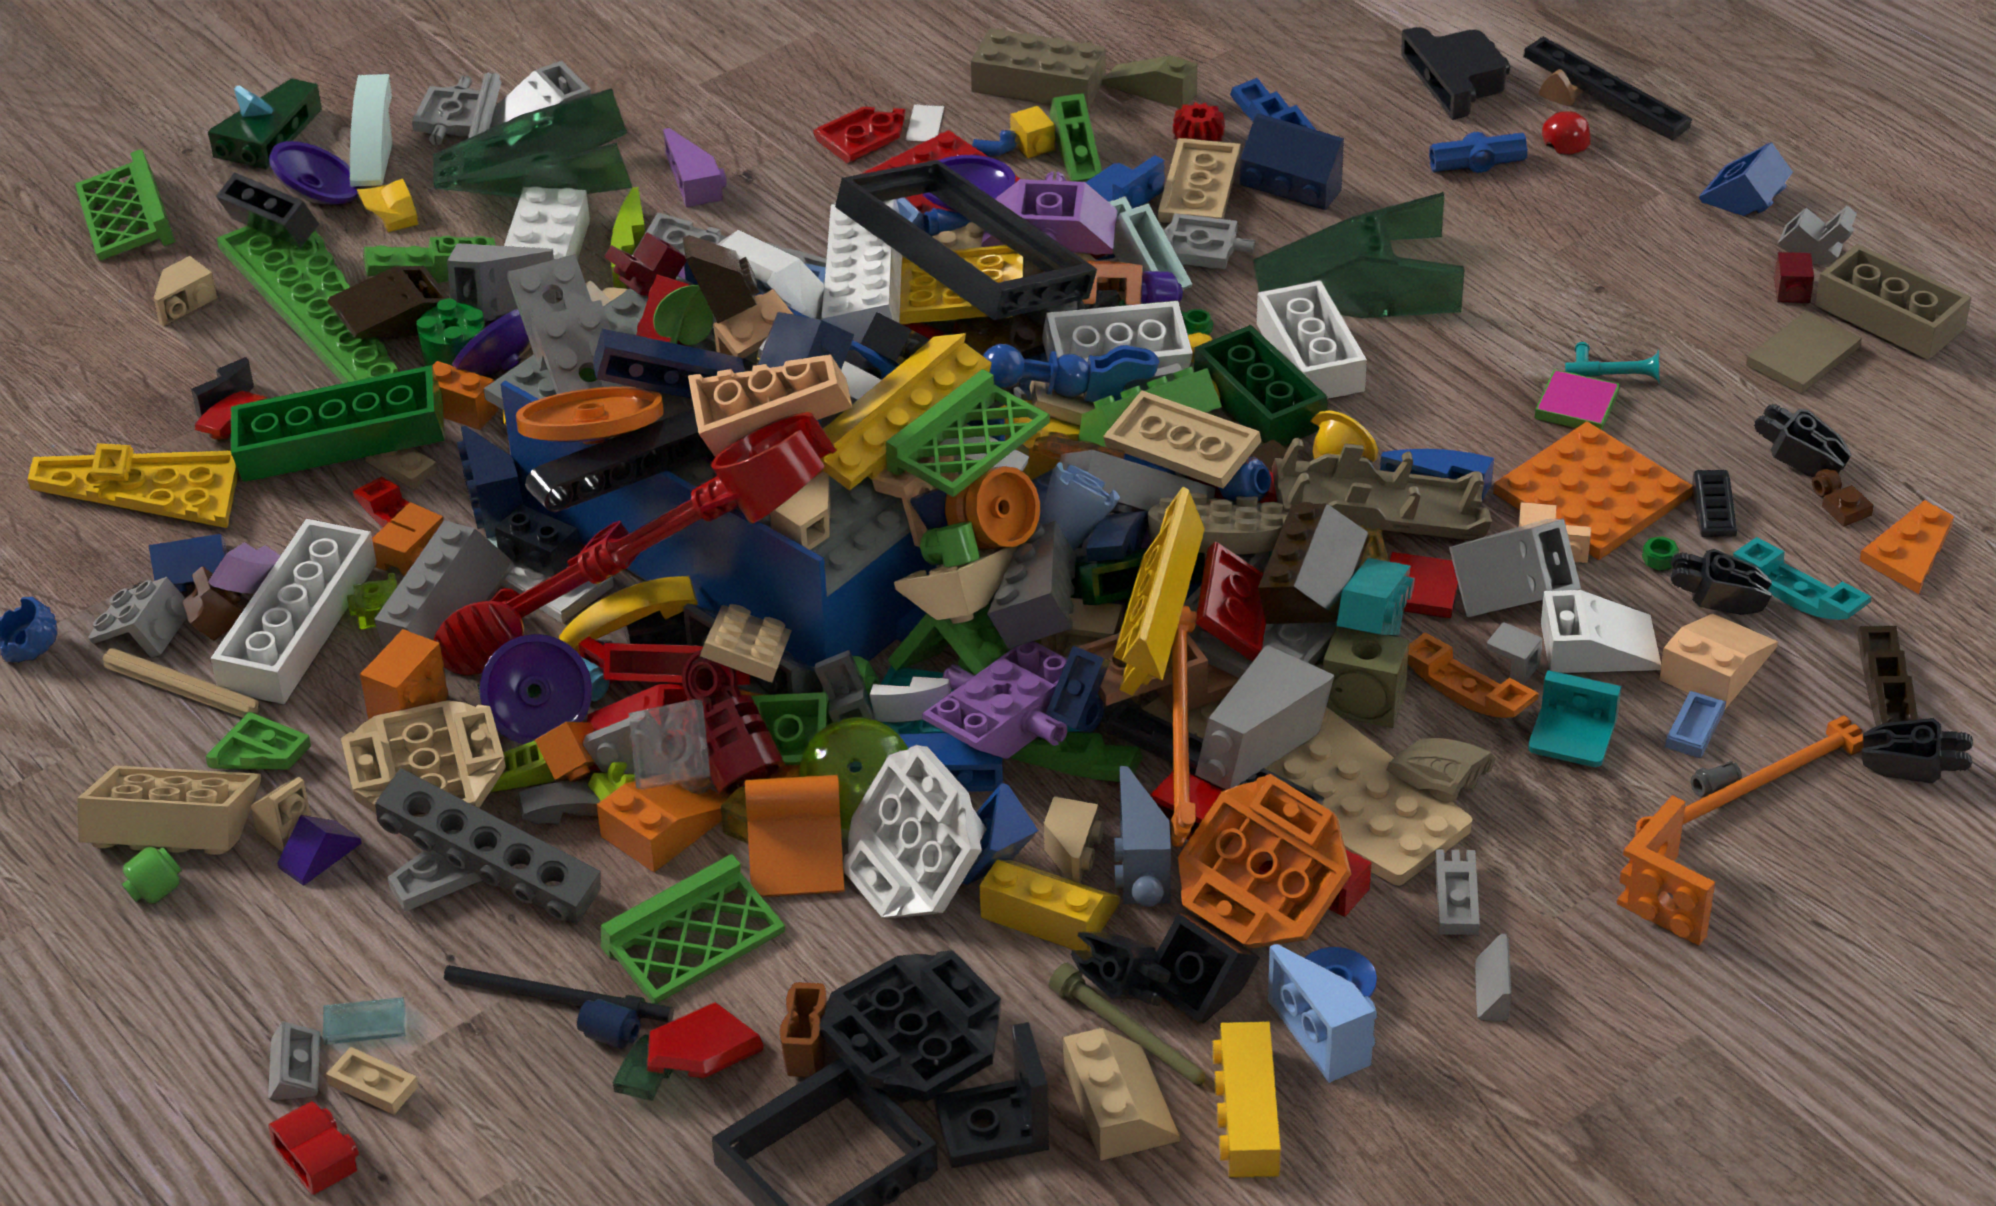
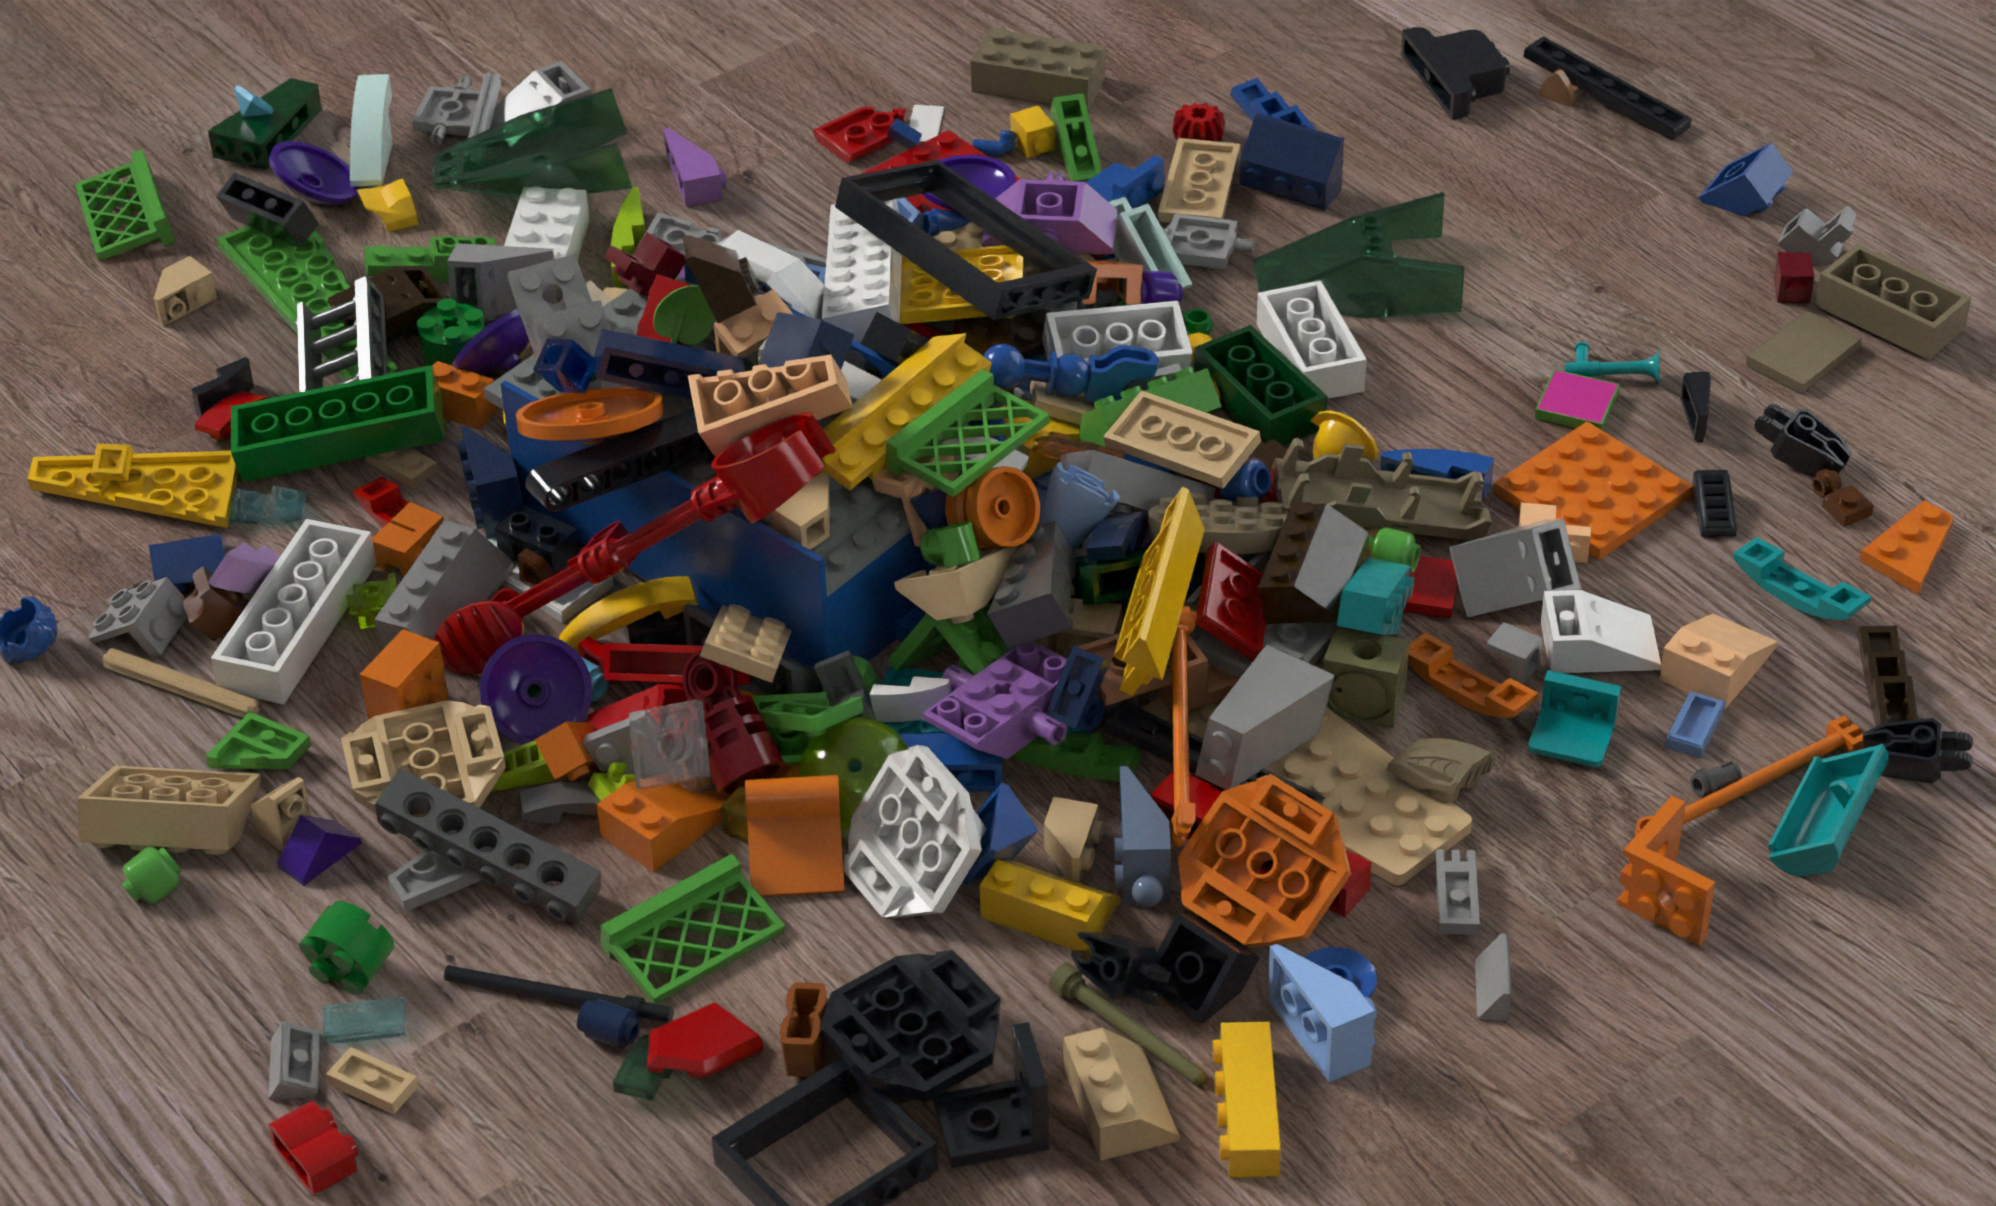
(280, 507): none -> clear light blue slope
(346, 947): none -> green brick
(368, 329): none -> dark grey fence
(533, 568): none -> reddish brown tile
(565, 365): none -> clear blue brick
(809, 715): none -> bright green wing
(904, 134): none -> blue tile
(1160, 79): olive slope -> none
(1395, 547): none -> bright green head
(1478, 152): blue piece -> none
(1567, 132): red hair -> none
(1659, 552): green tile -> none
(1695, 401): none -> black slope
(1722, 582): black hinge -> none
(1826, 811): none -> teal container

